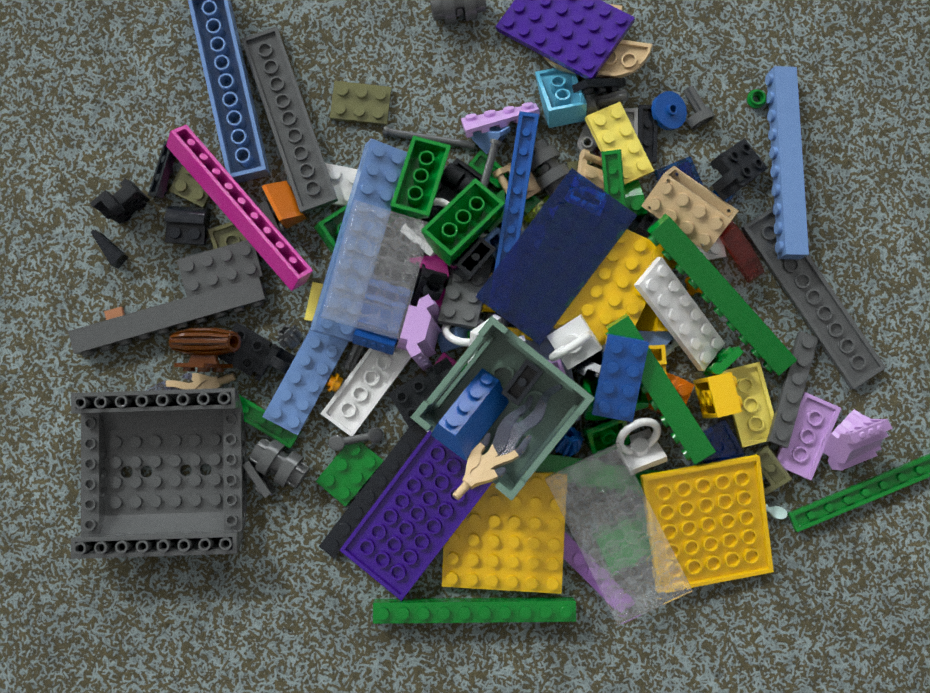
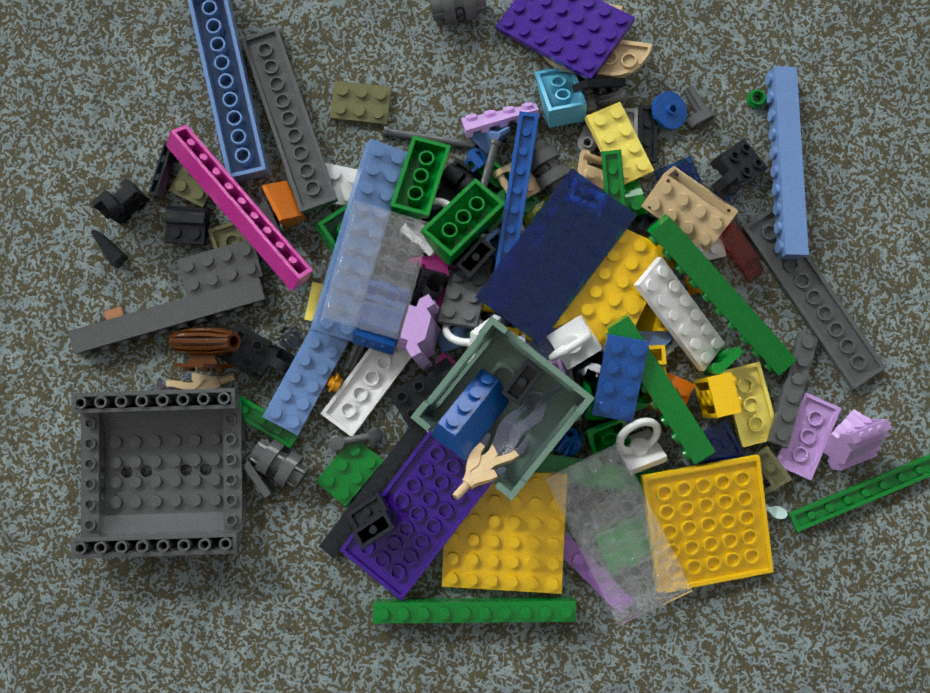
(372, 520): none -> black brick
(477, 157): none -> blue tile

